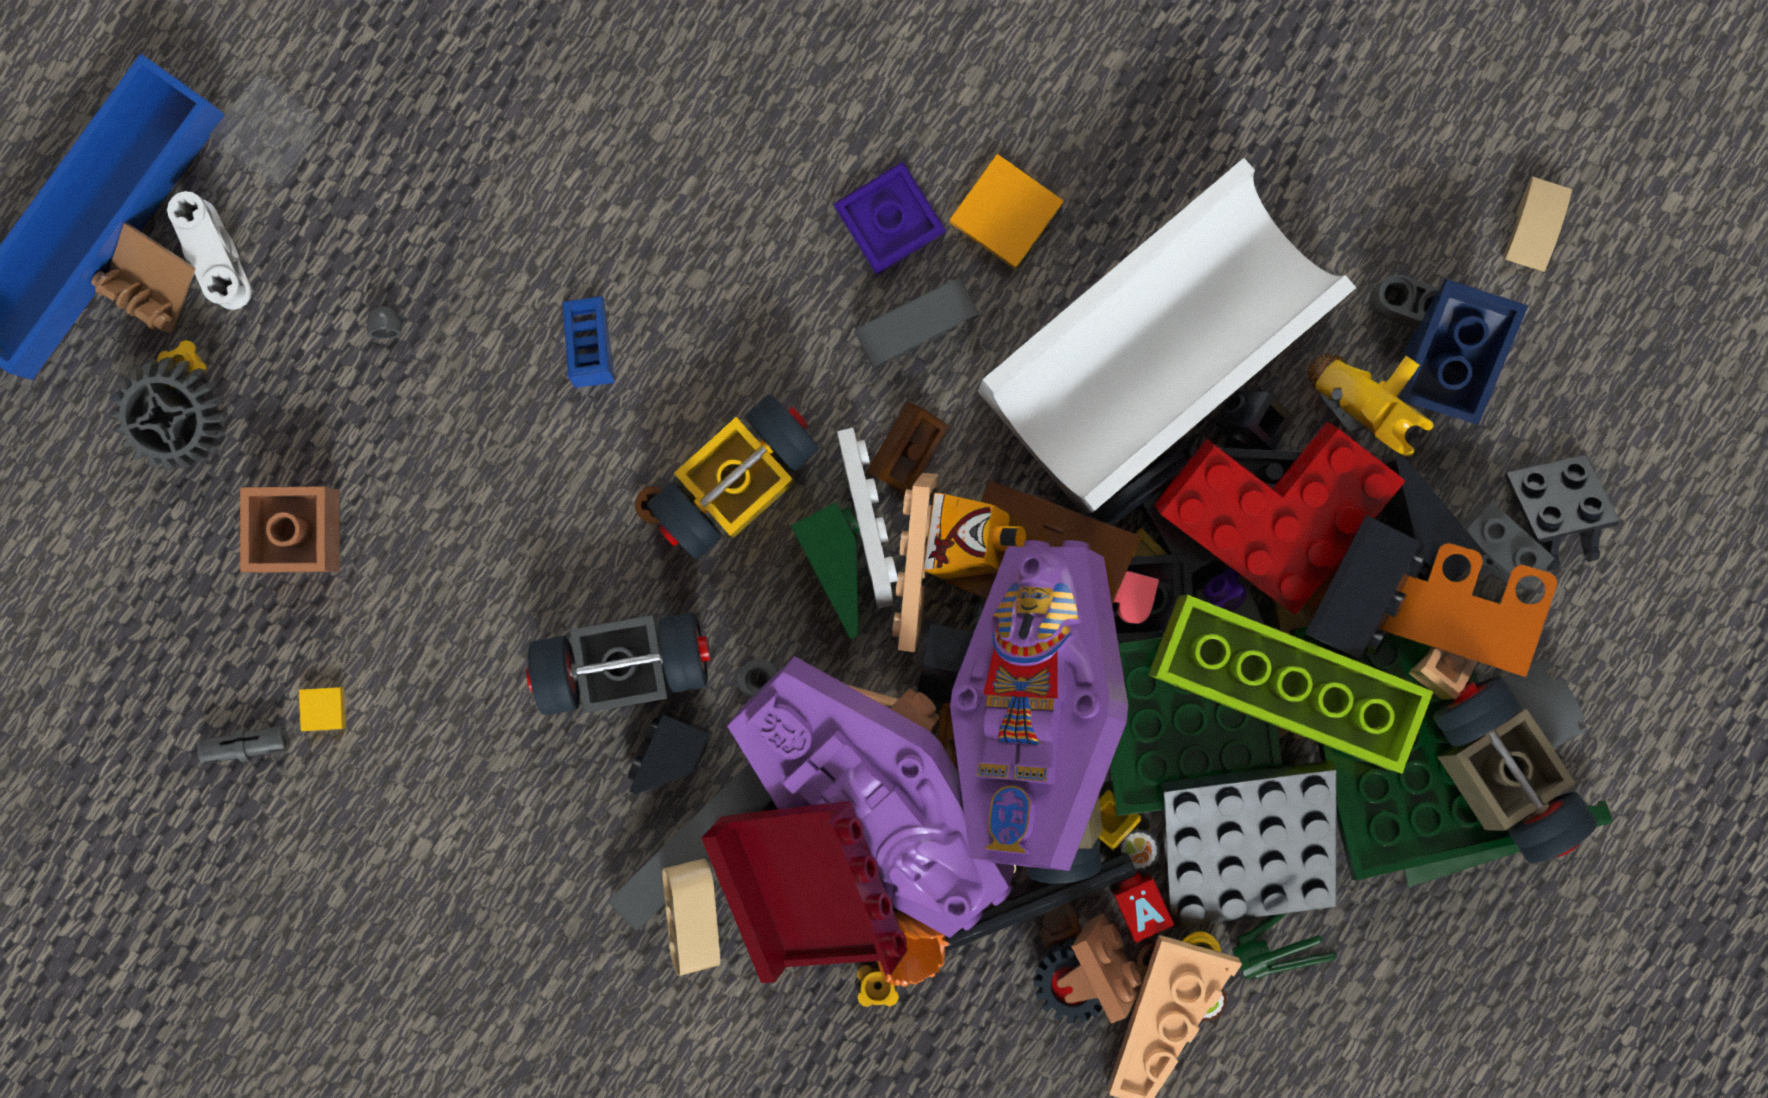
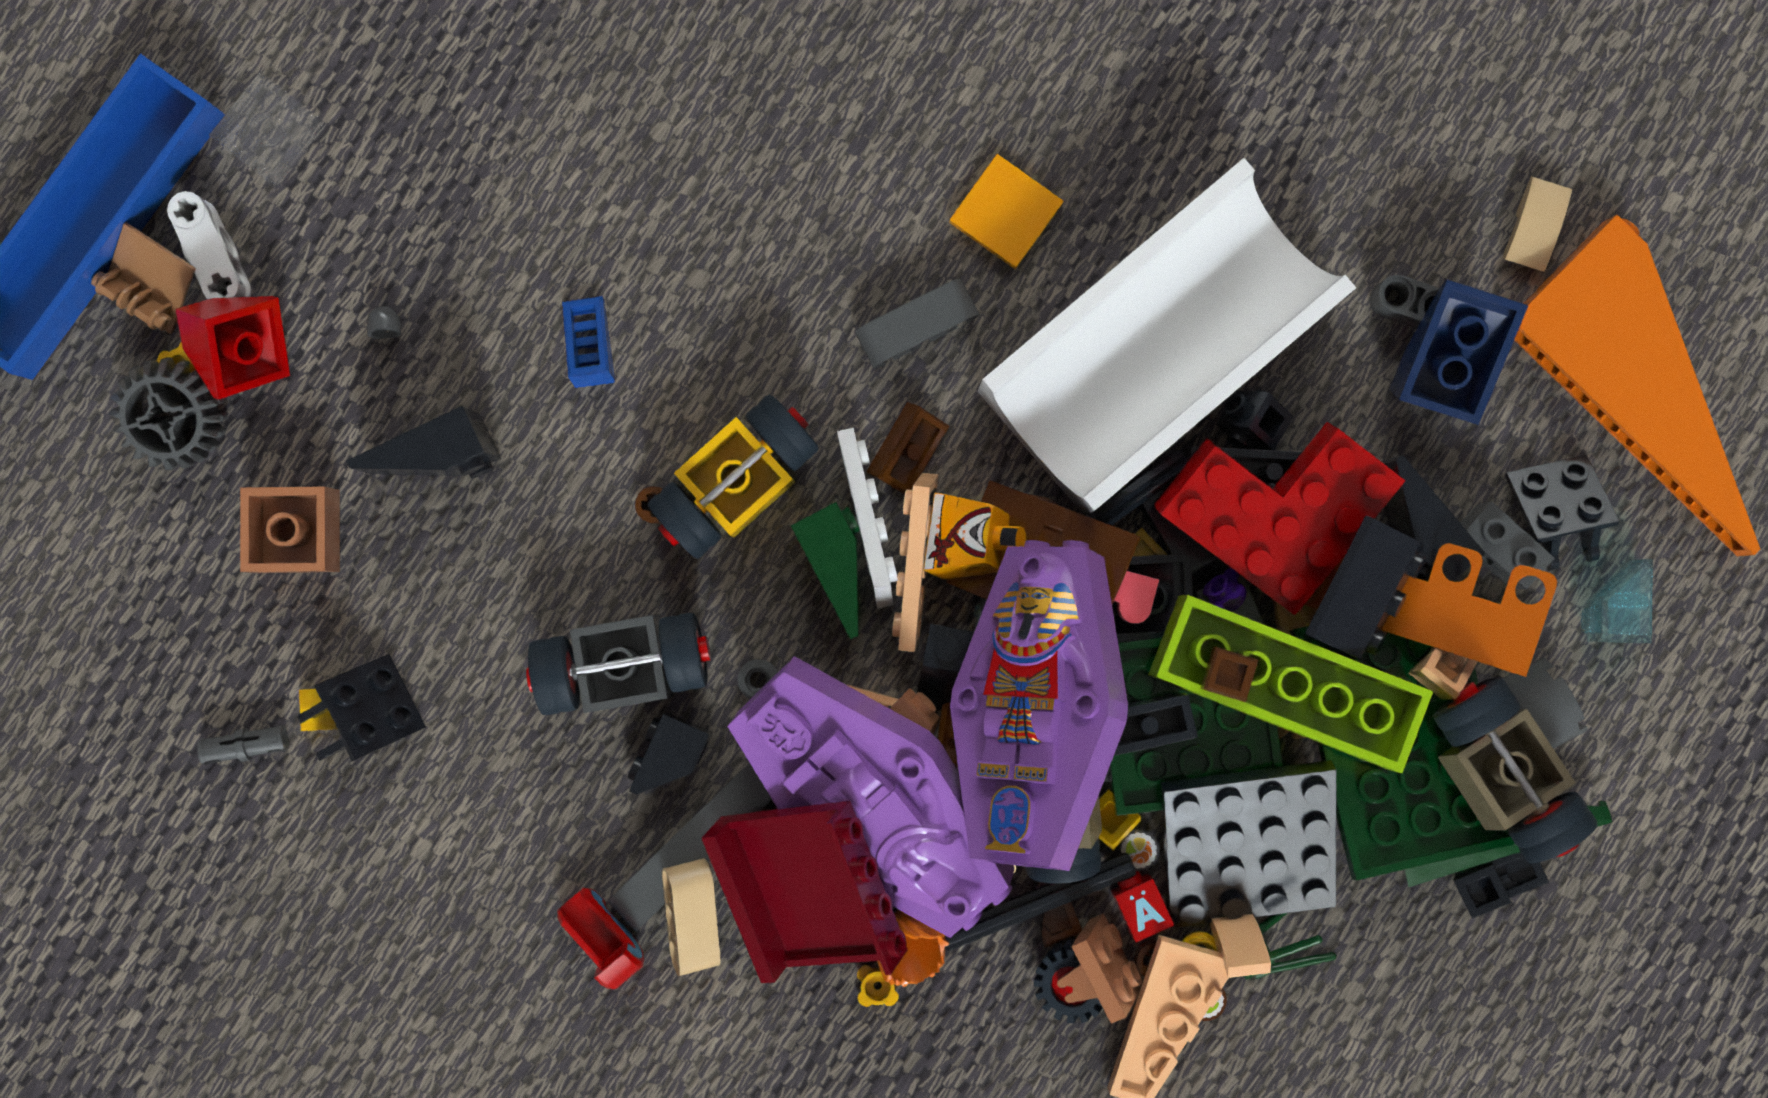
(234, 342): none -> red slope
(367, 707): none -> black plate
(442, 447): none -> black slope
(601, 938): none -> red animal
(889, 218): dark purple tile -> none
(1157, 723): none -> black brick
(1229, 674): none -> reddish brown tile
(1241, 945): none -> light nougat slope
(1365, 403): yellow piece -> none
(1497, 881): none -> black slope
(1618, 352): none -> orange slope
(1622, 606): none -> clear light blue slope

